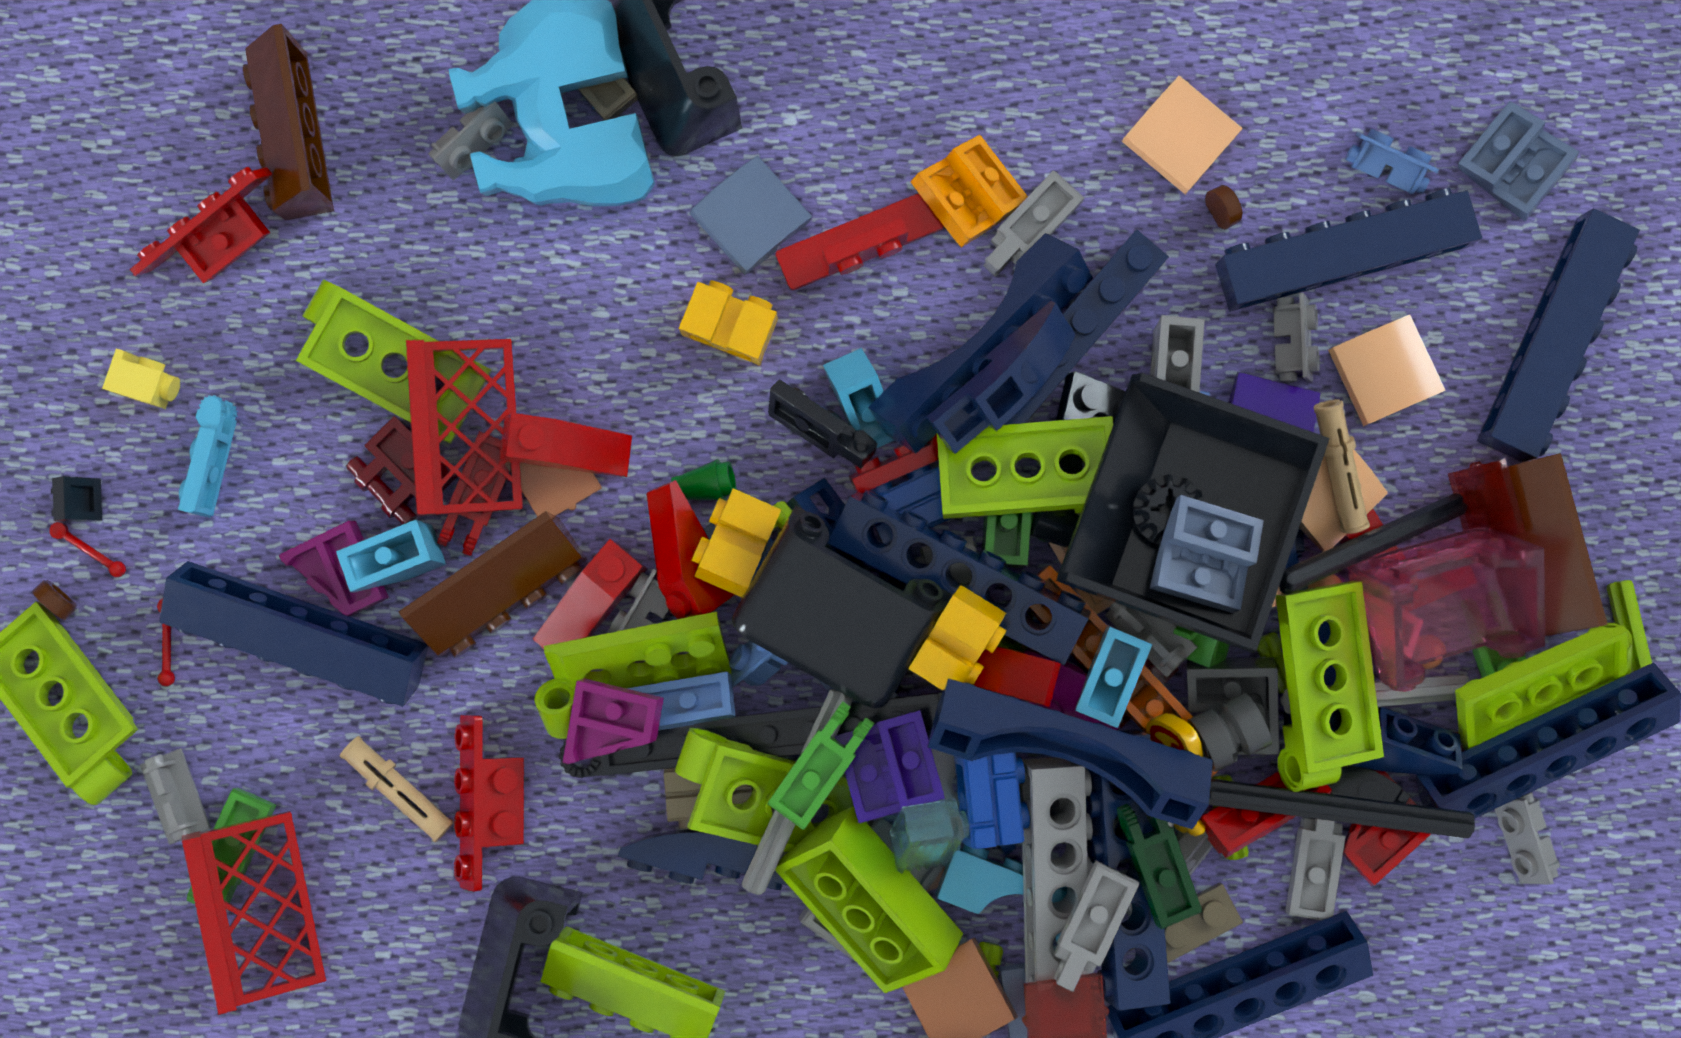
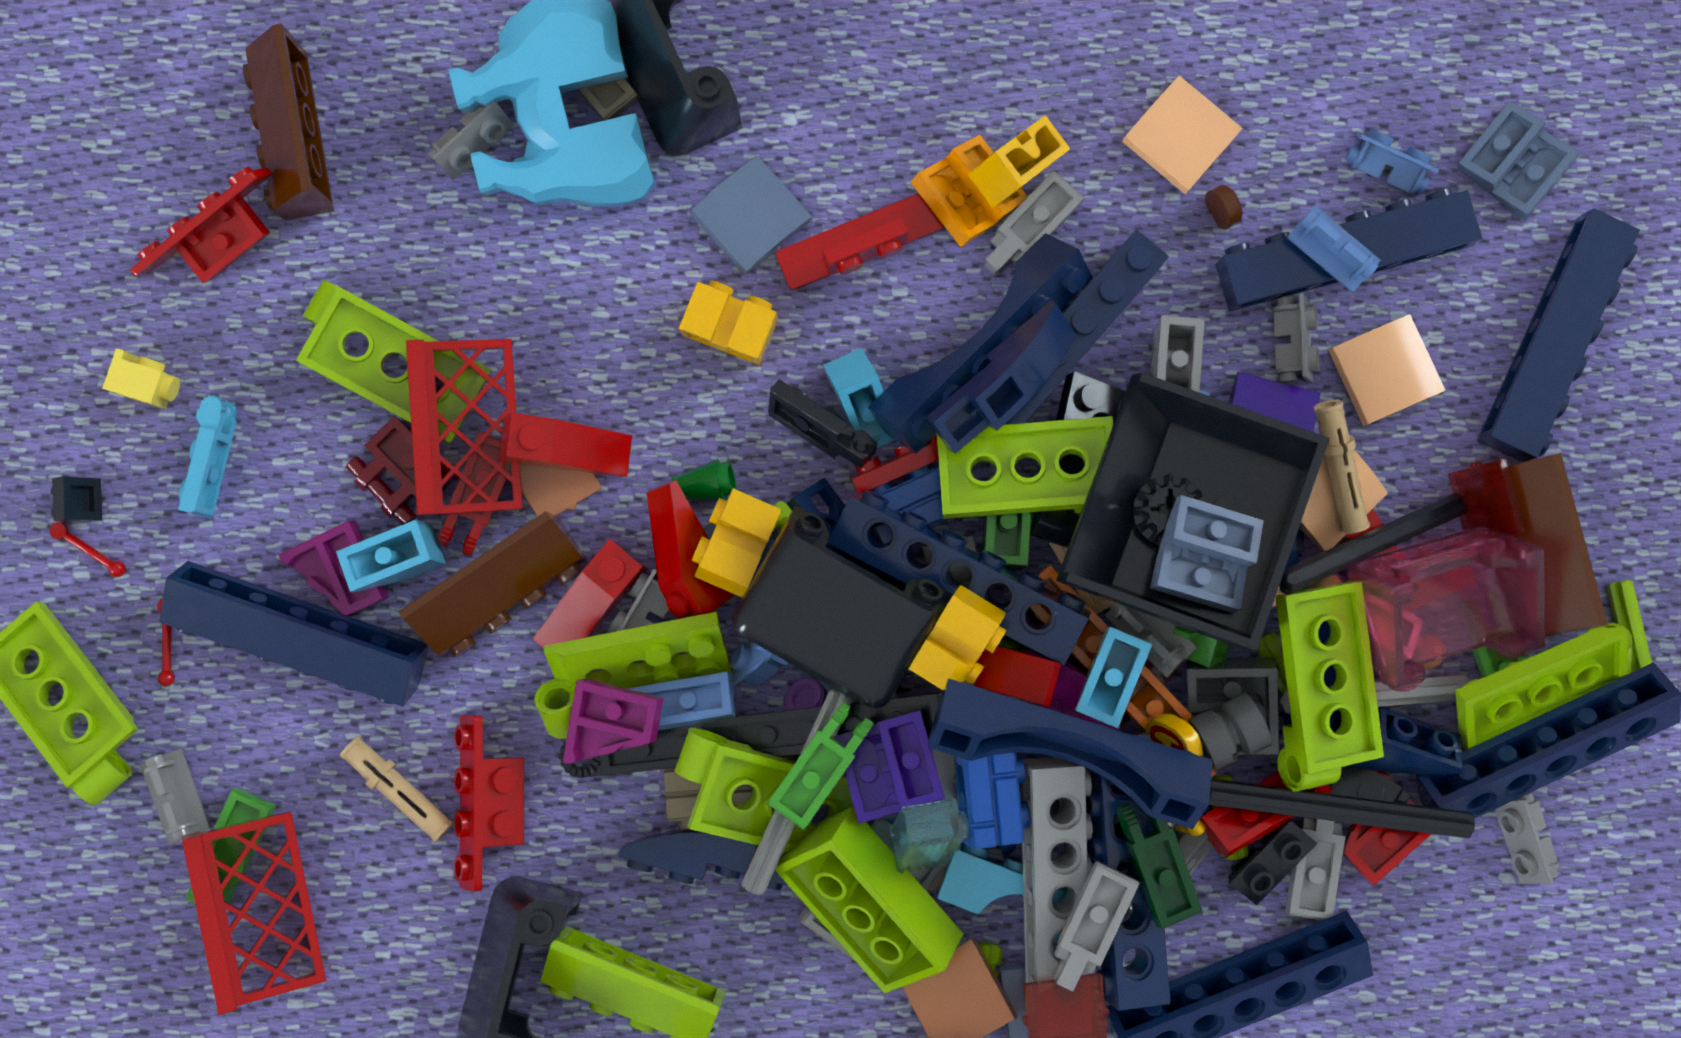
(54, 599): reddish brown tile -> none
(805, 694): none -> medium lavender tile
(1018, 161): none -> yellow brick
(1216, 918): dark tan hinge -> none
(1265, 868): none -> black hinge
(1334, 249): none -> medium blue hinge

